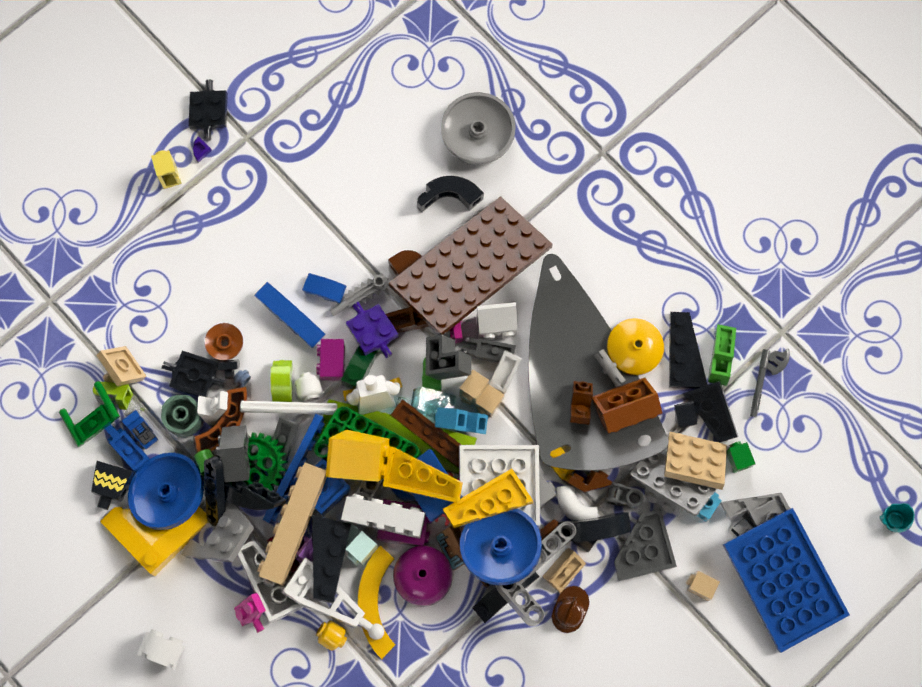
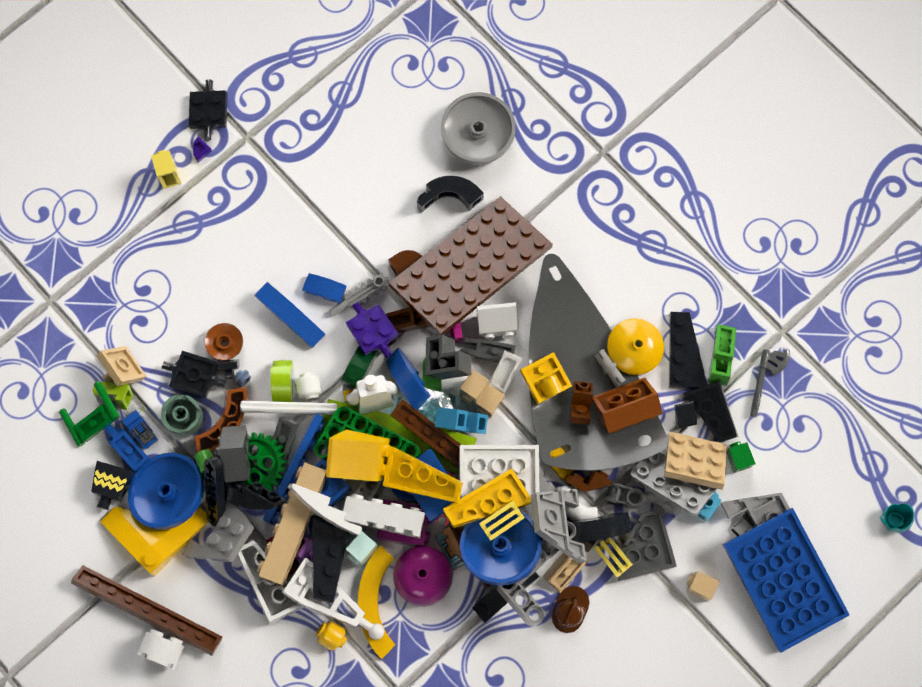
(147, 610): none -> reddish brown plate
(212, 408): white slope -> none
(250, 612): dark pink plate -> none
(319, 505): none -> white slope
(331, 359): magenta piece -> none
(407, 379): none -> blue slope
(515, 511): none -> light yellow tile
(545, 378): none -> yellow plate
(551, 521): none -> light grey wing
(604, 545): none -> light yellow tile

